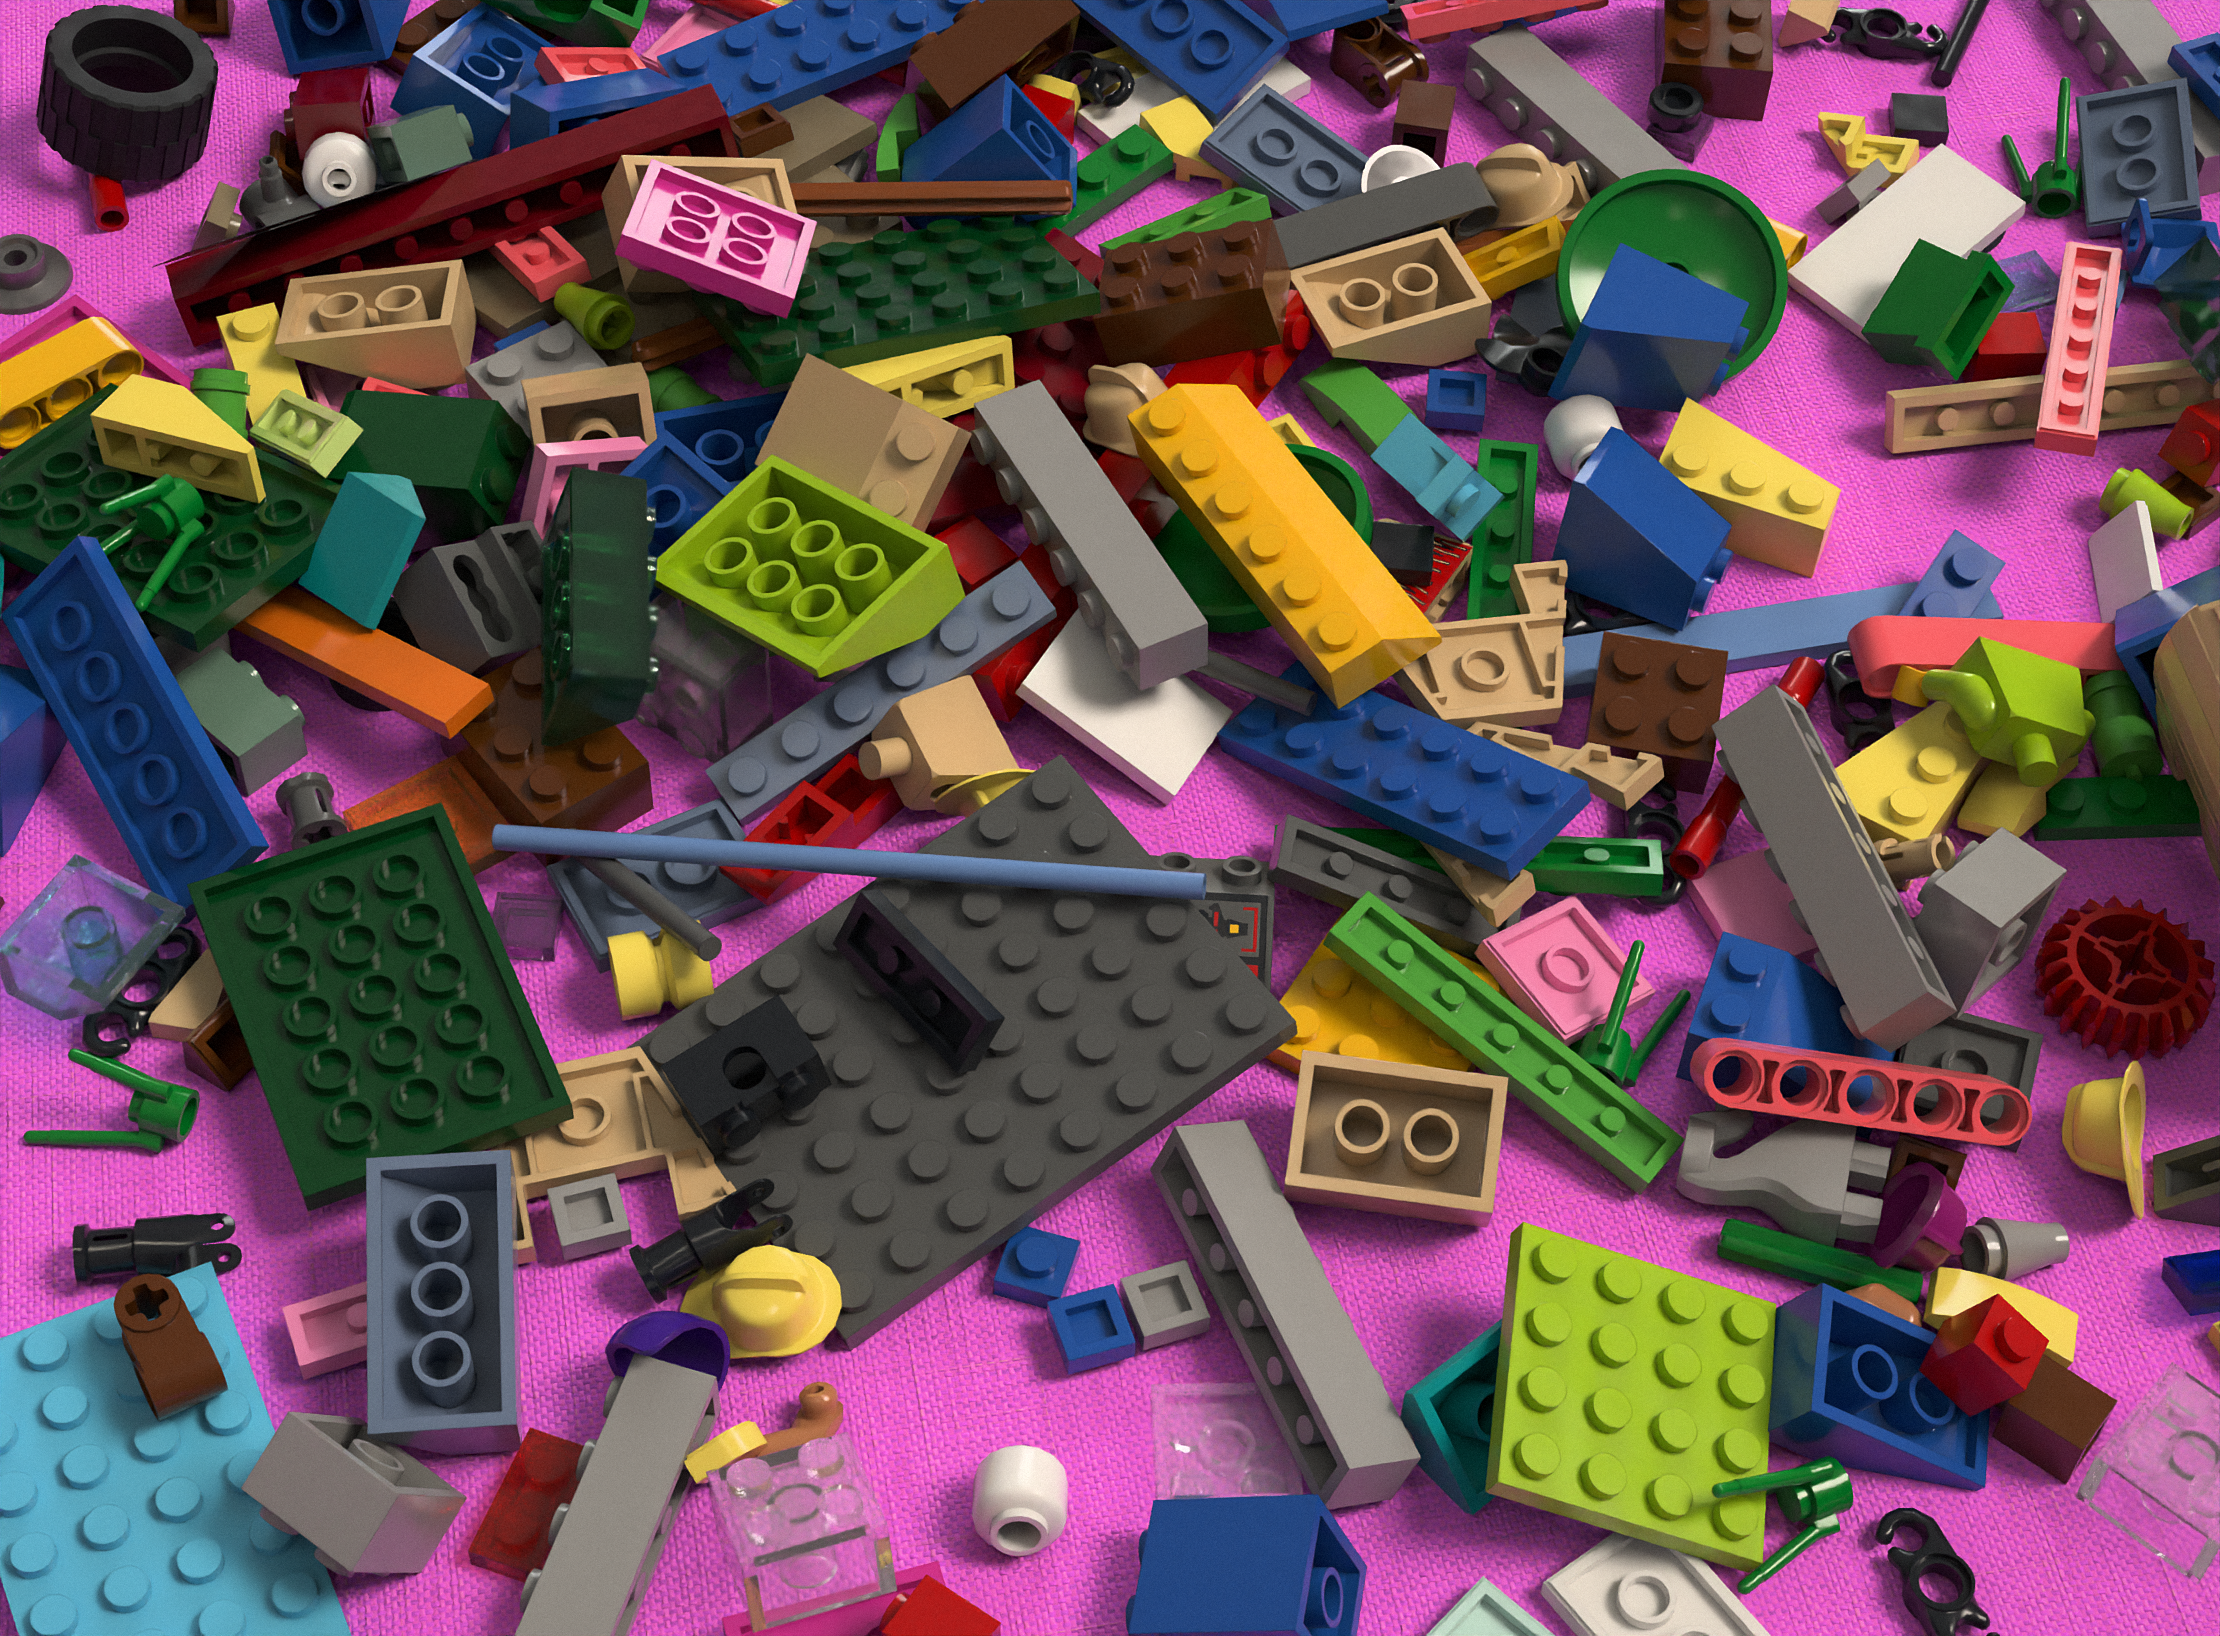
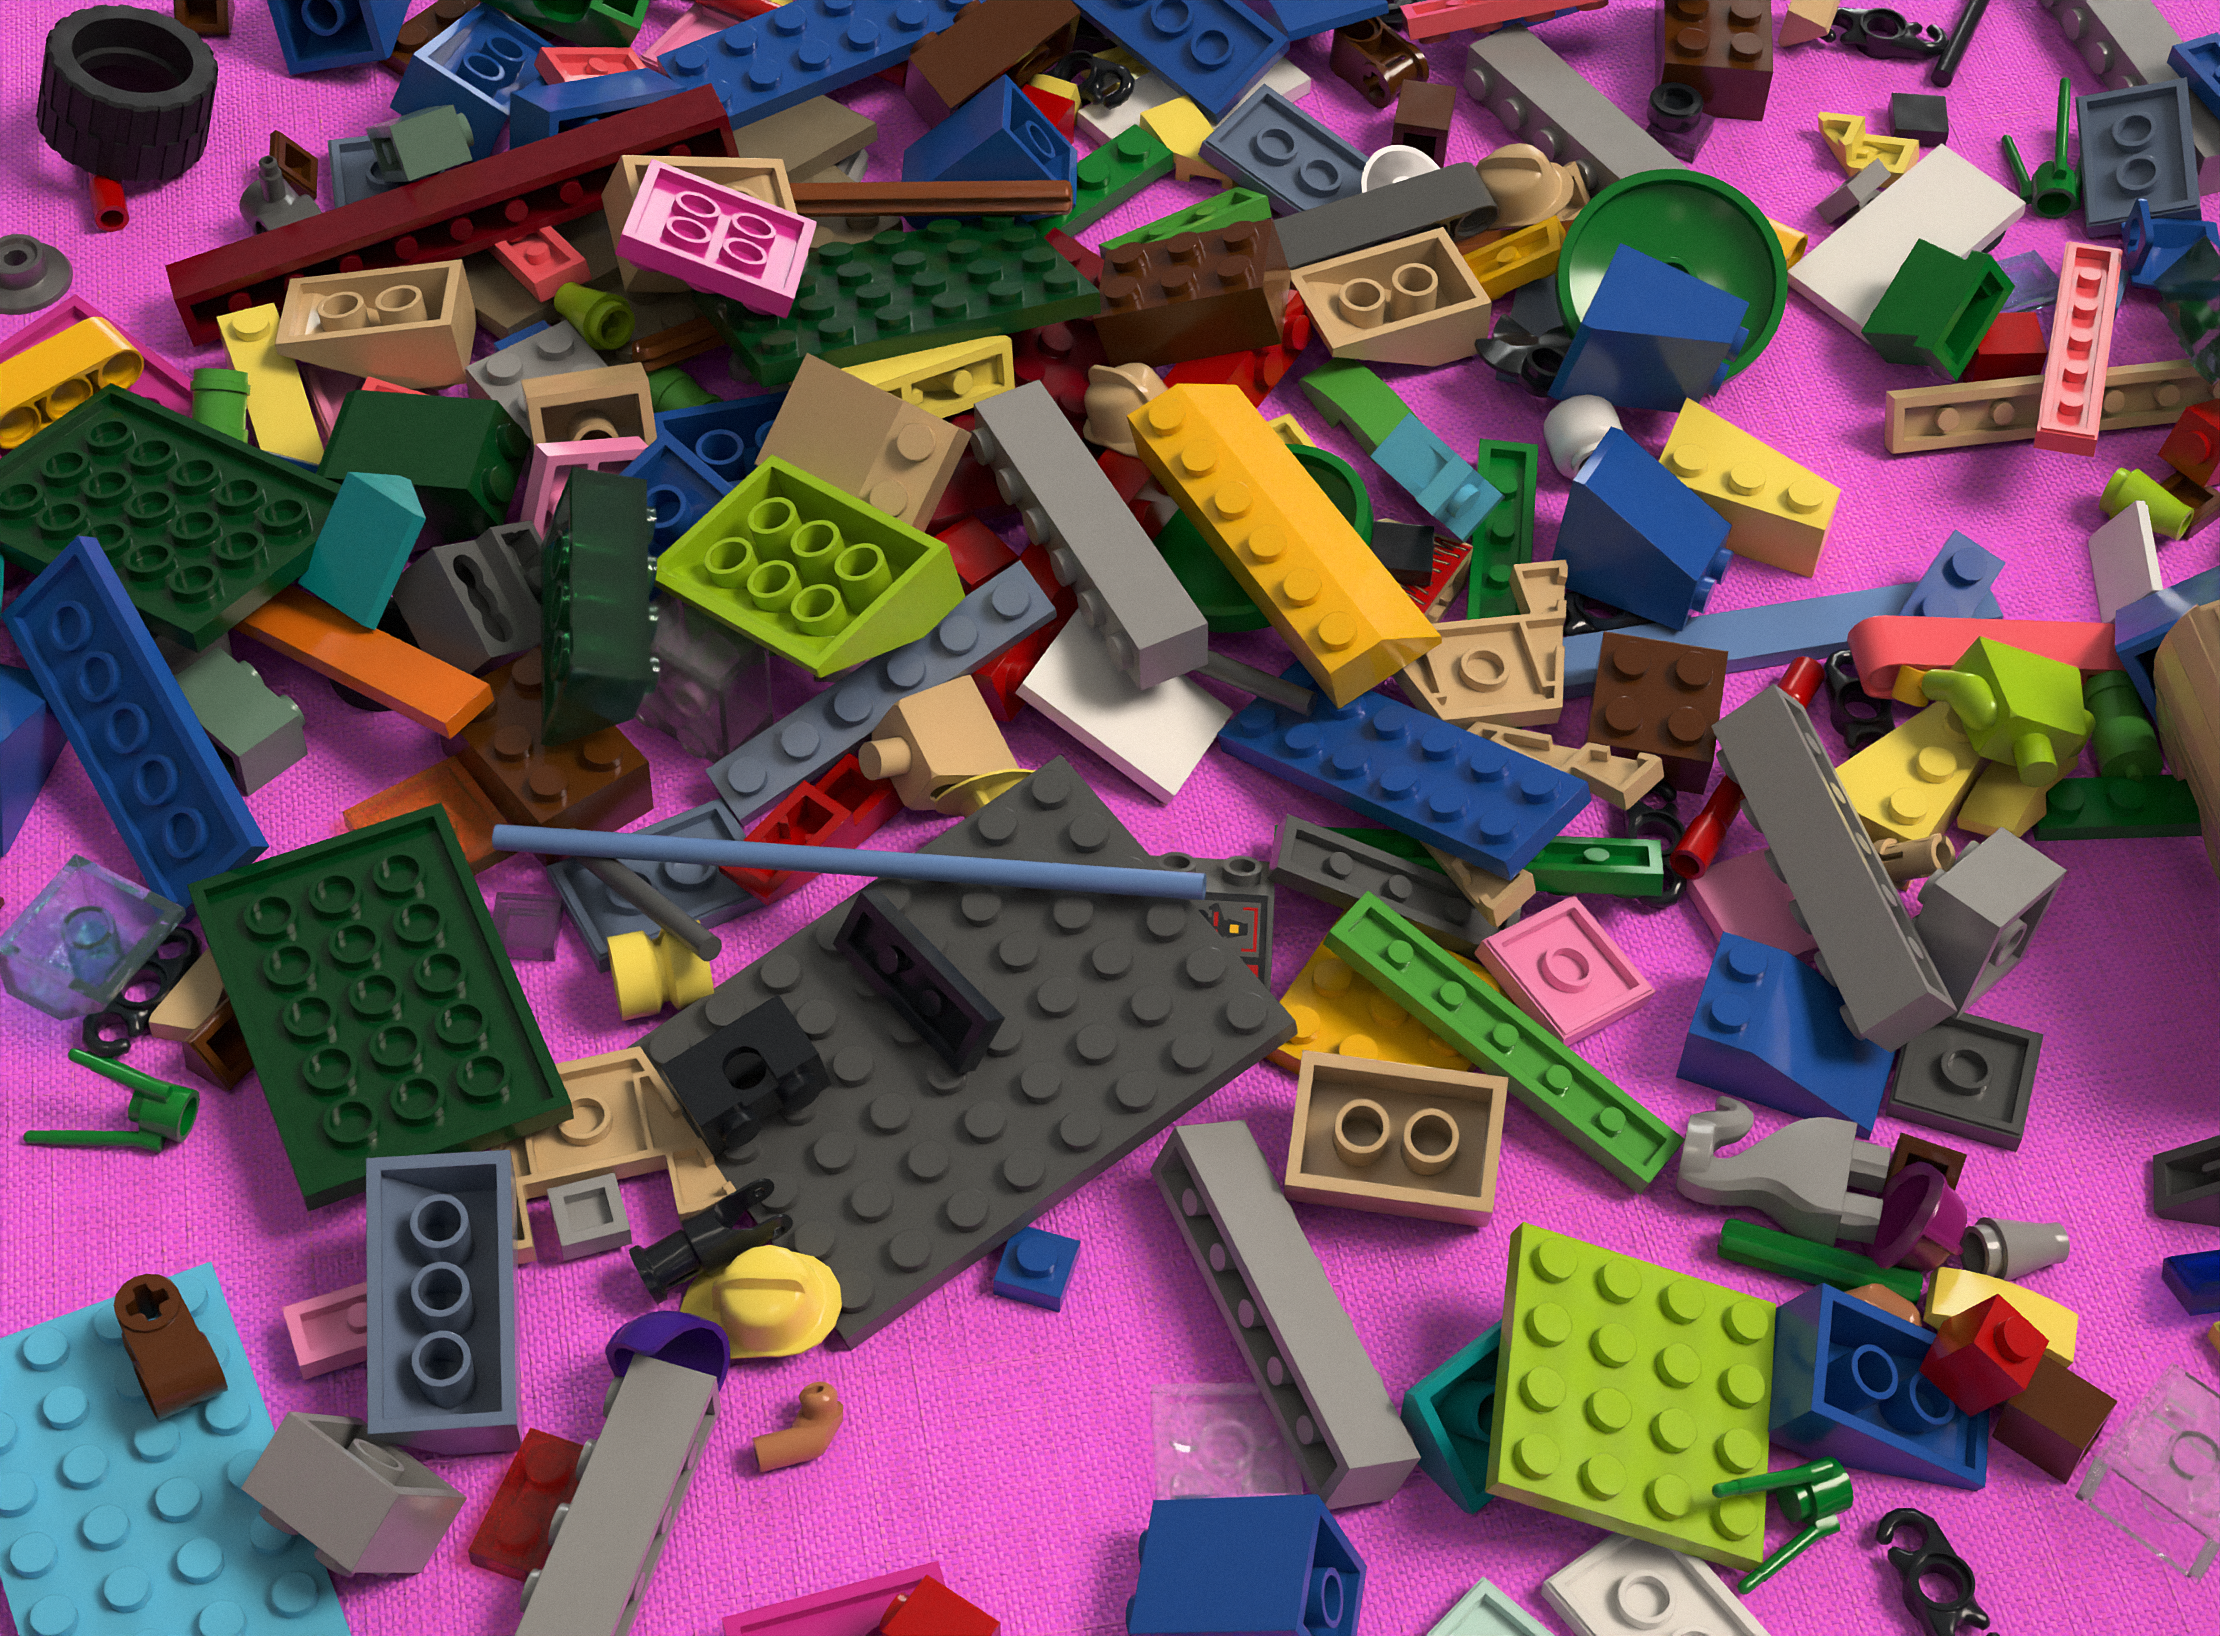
(154, 1247): black piece -> none
(167, 511): green plant -> none
(168, 430): light yellow slope -> none
(219, 219): dark tan plate -> none
(304, 216): black sticker -> none
(305, 432): yellowish green tile -> none
(307, 811): dark grey bush -> none
(329, 104): dark red brick -> none
(334, 152): white head -> none
(726, 1449): light yellow tile -> none
(759, 130): reddish brown tile -> none
(801, 1531): clear brick -> none
(898, 133): bright green slope -> none
(1020, 1499): white head -> none
(1091, 1329): blue plate -> none
(1164, 1304): light grey plate -> none
(1455, 400): blue plate -> none
(1609, 1046): green plant -> none
(1890, 1101): coral beam -> none
(2106, 1129): light yellow piece -> none
(2153, 1006): red gear -> none

